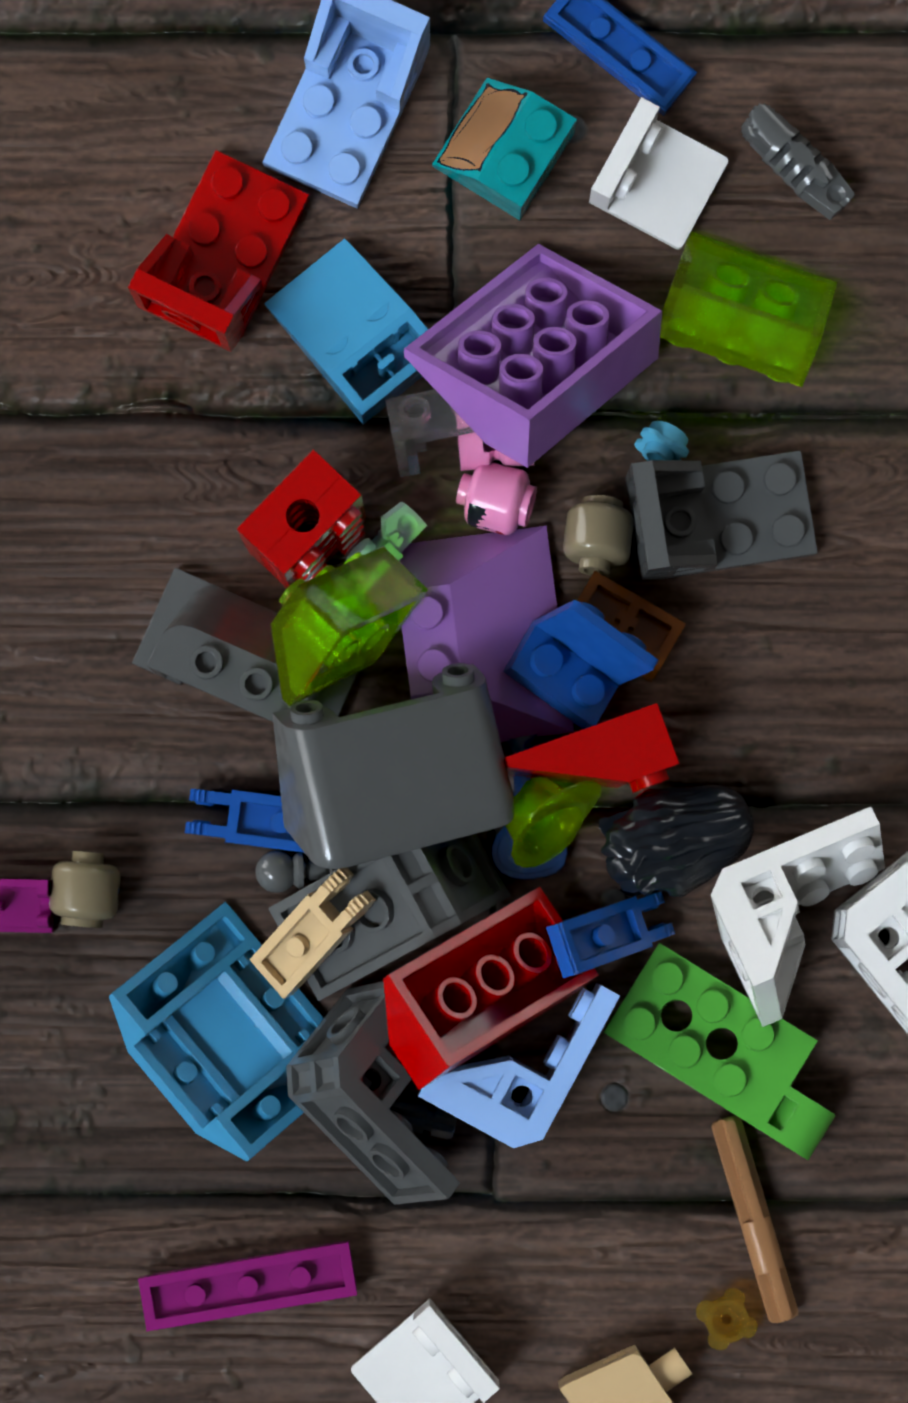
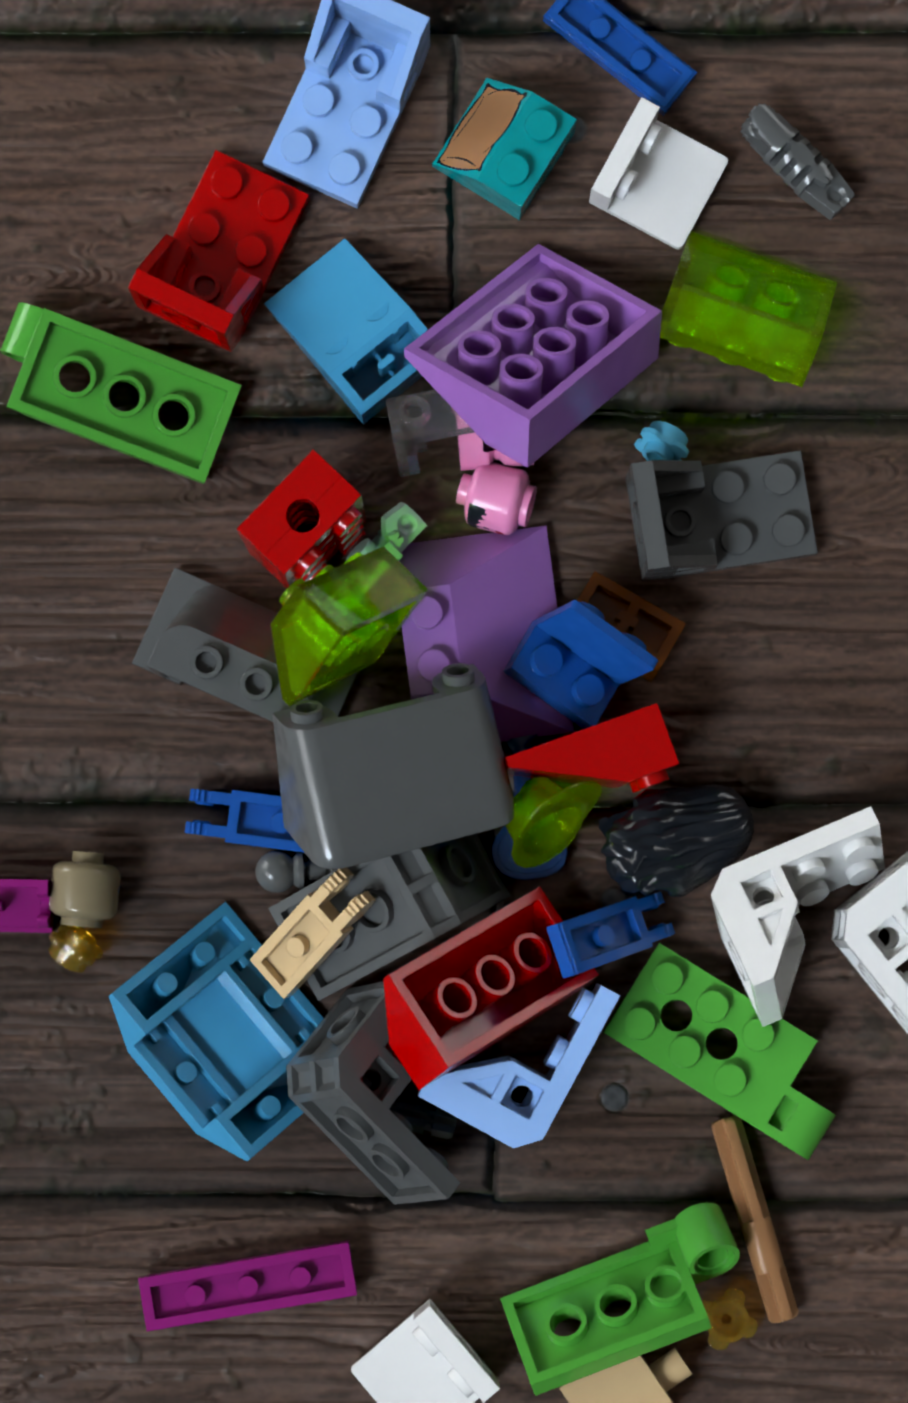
(51, 340): none -> bright green hinge
(74, 948): none -> clear yellow plate
(598, 534): dark tan head -> none
(651, 1276): none -> bright green hinge

